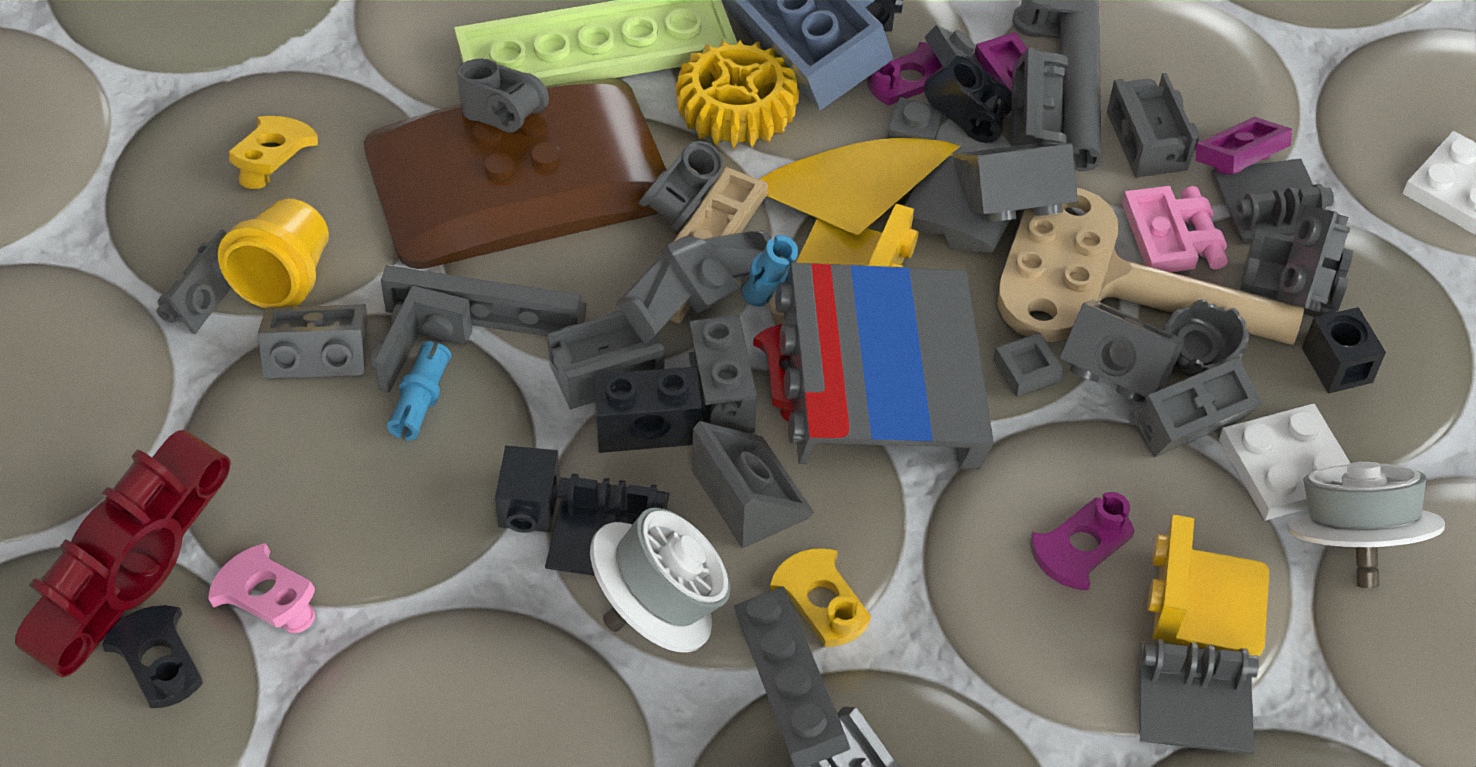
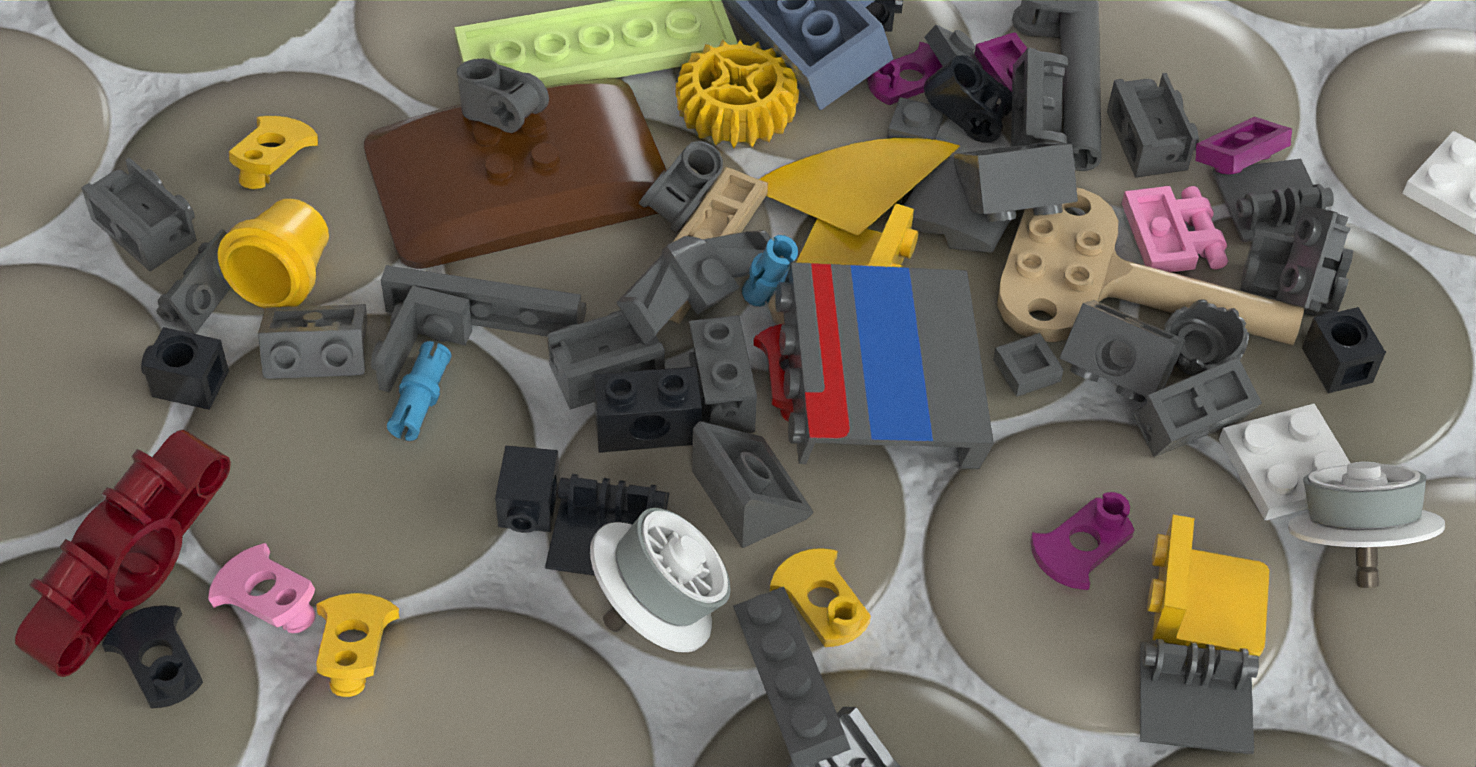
(141, 214): none -> dark grey hinge
(185, 368): none -> black brick
(352, 662): none -> yellow piece

